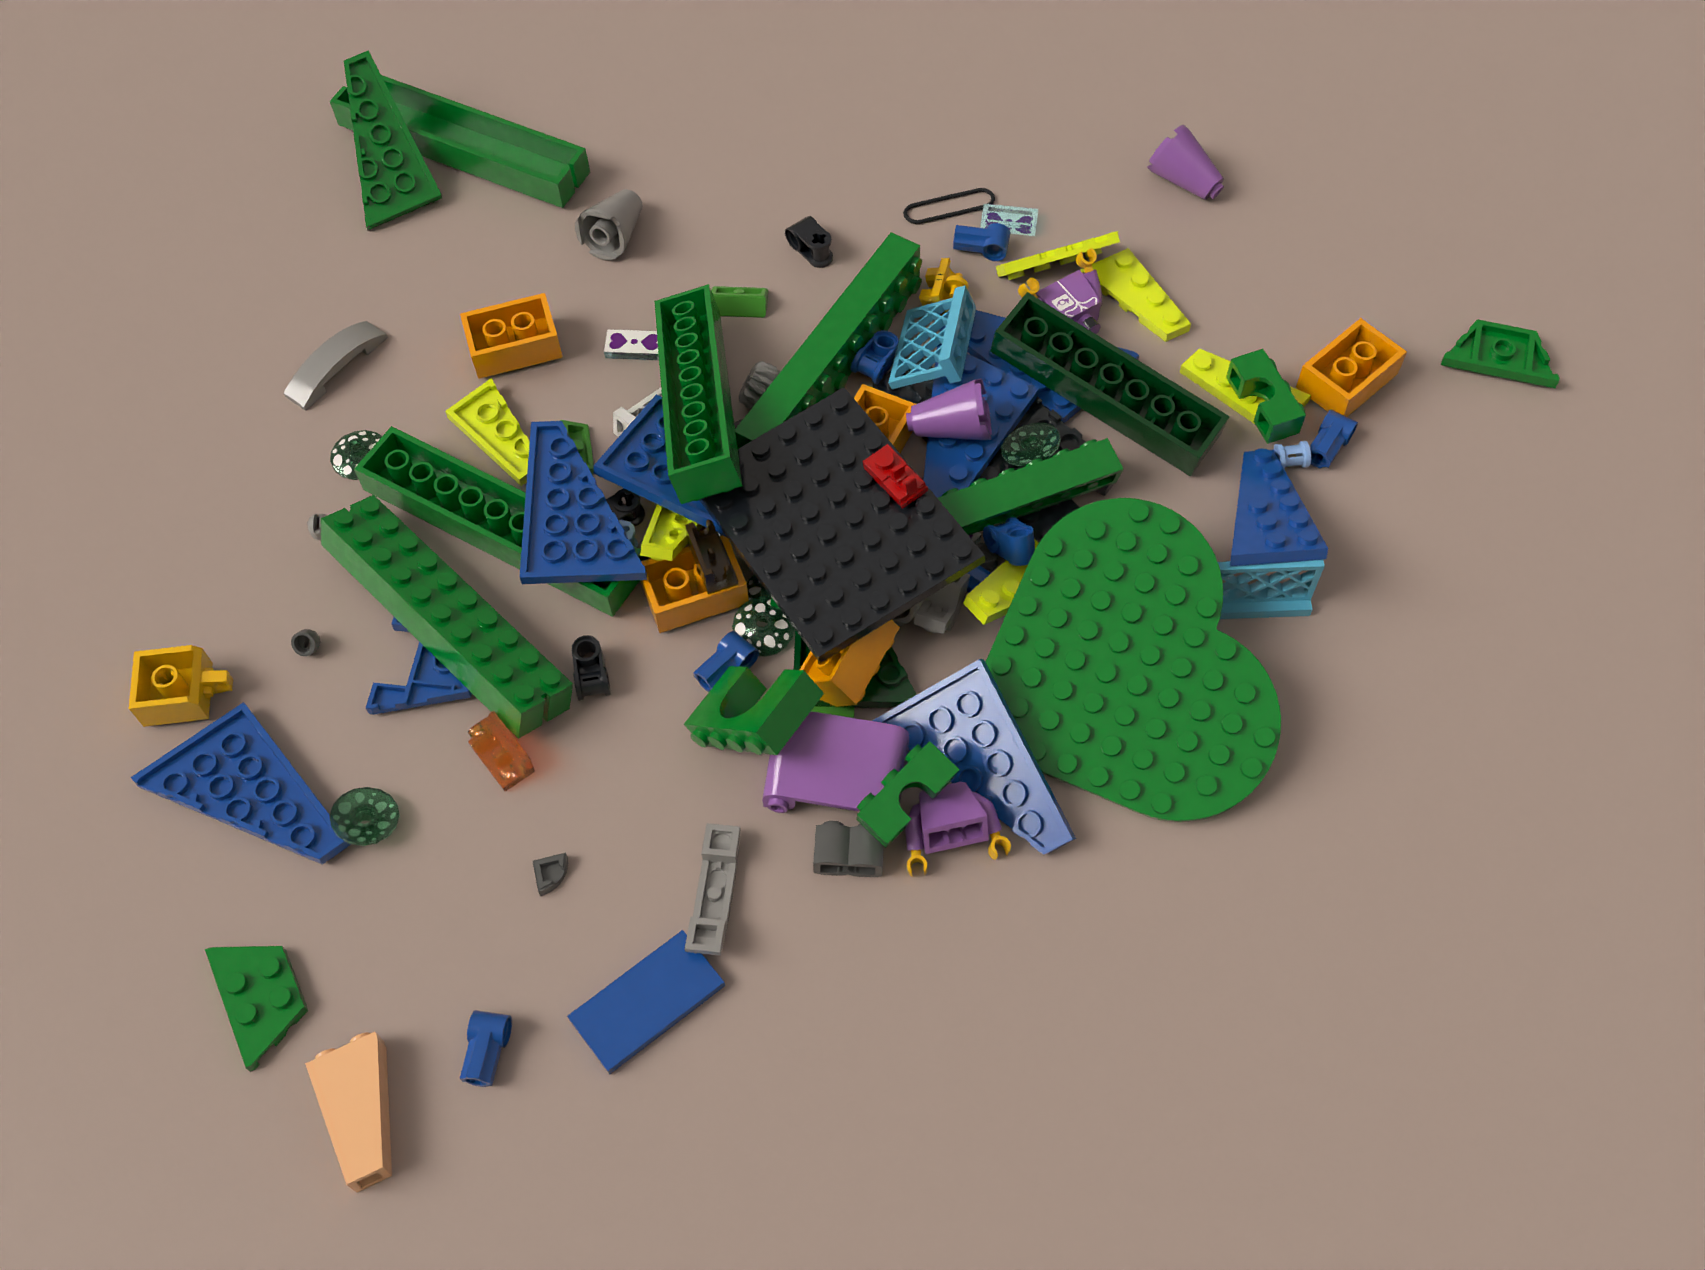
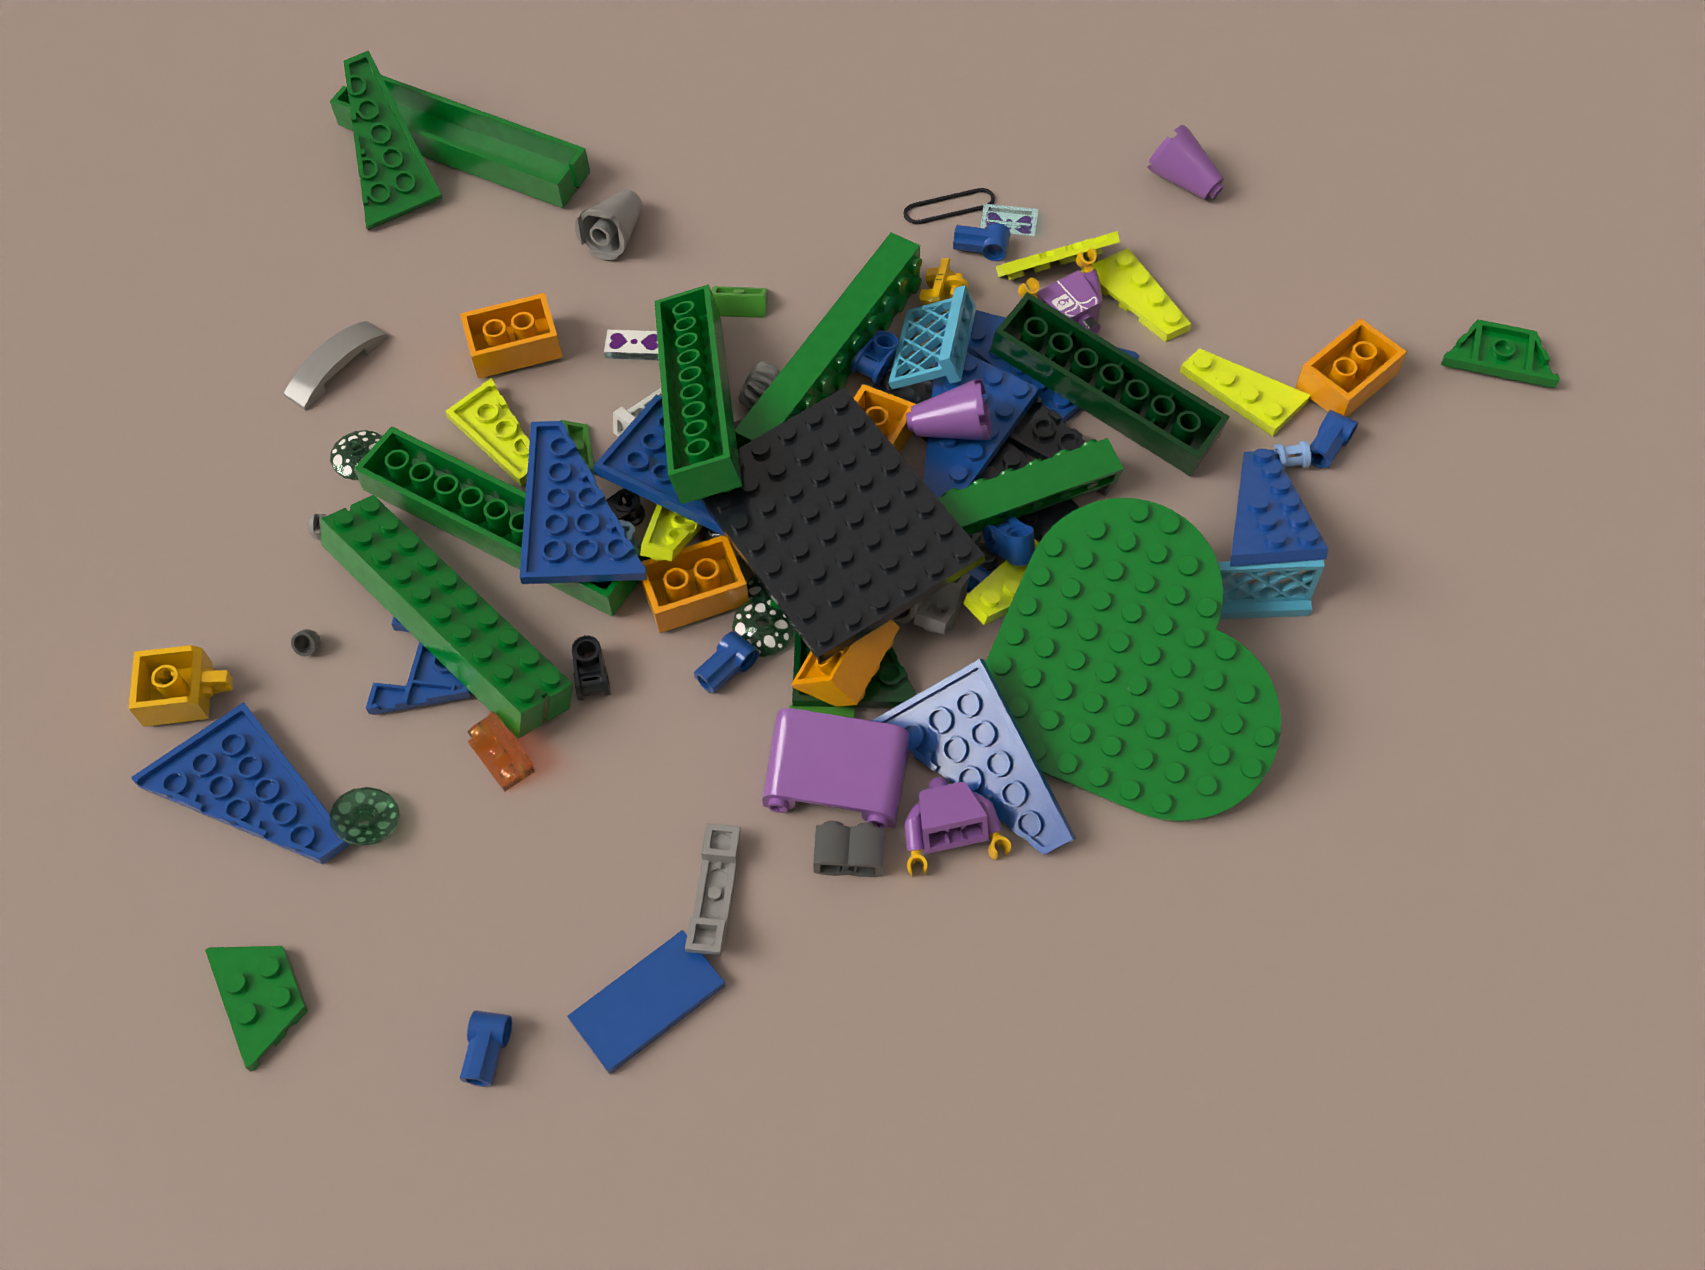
(355, 1107): light nougat slope -> none
(550, 872): dark grey tile -> none
(710, 557): dark brown hinge -> none
(735, 722): green arch -> none
(810, 241): black piece -> none
(895, 476): red plate -> none
(925, 770): green arch -> none
(1030, 443): clear green dish -> none
(1258, 376): green arch -> none

